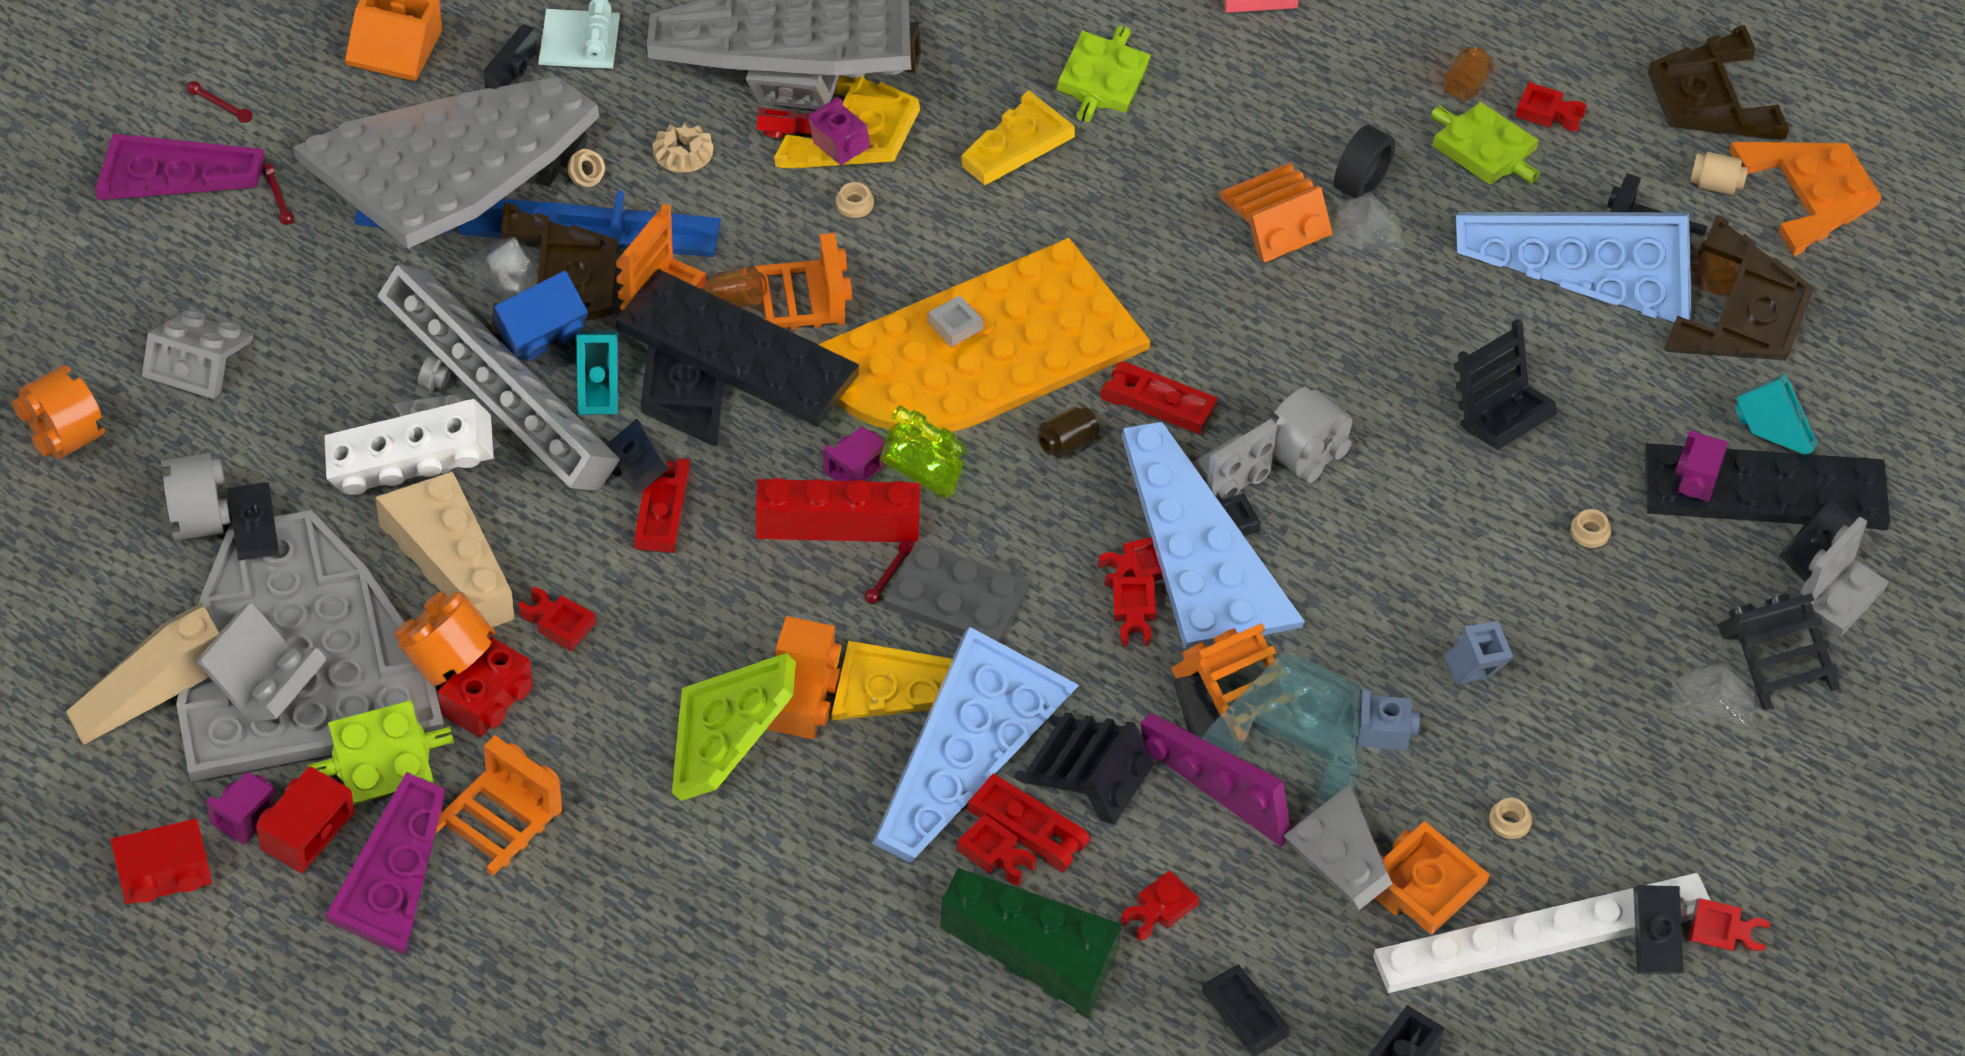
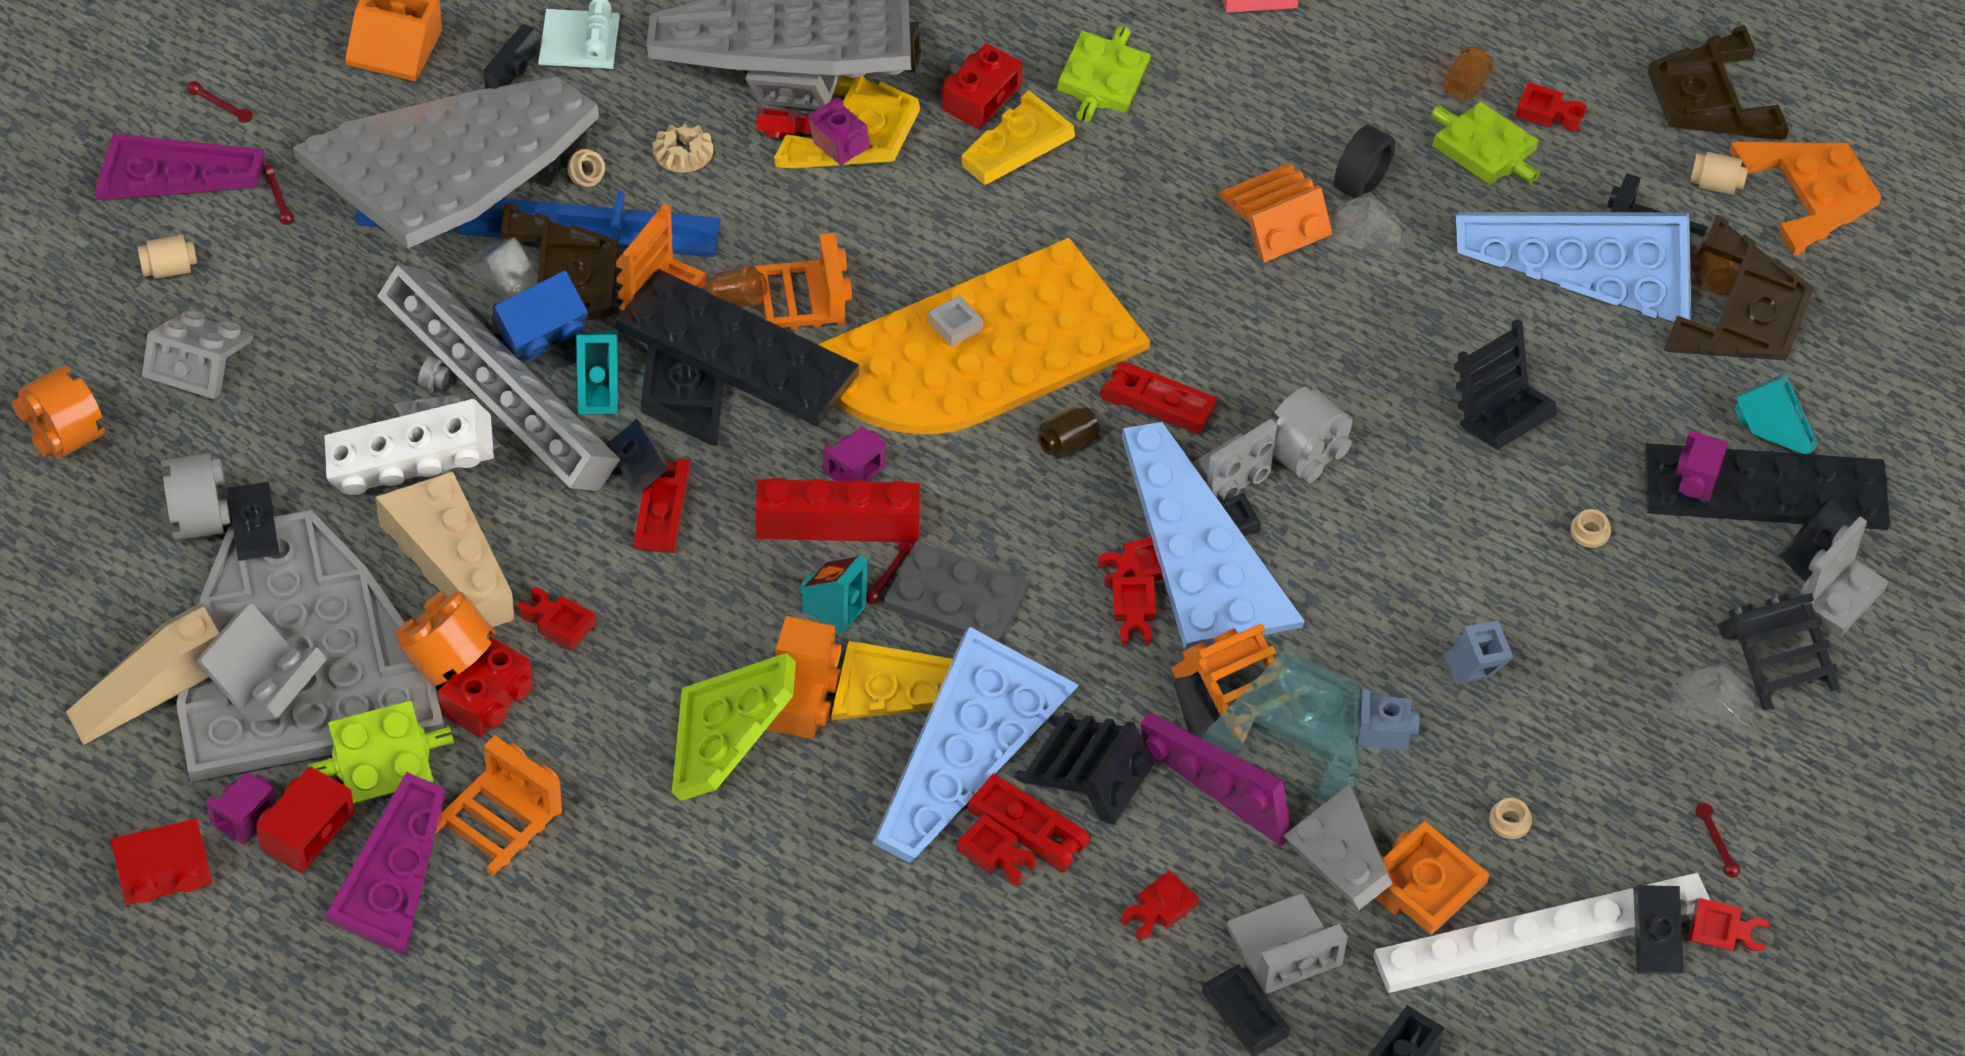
(166, 257): none -> tan brick
(836, 591): none -> teal slope
(854, 192): tan plate -> none
(919, 458): clear neon green plate -> none
(981, 85): none -> red brick
(1033, 936): dark green wedge -> none
(1287, 943): none -> light grey bracket
(1704, 811): none -> dark red hinge

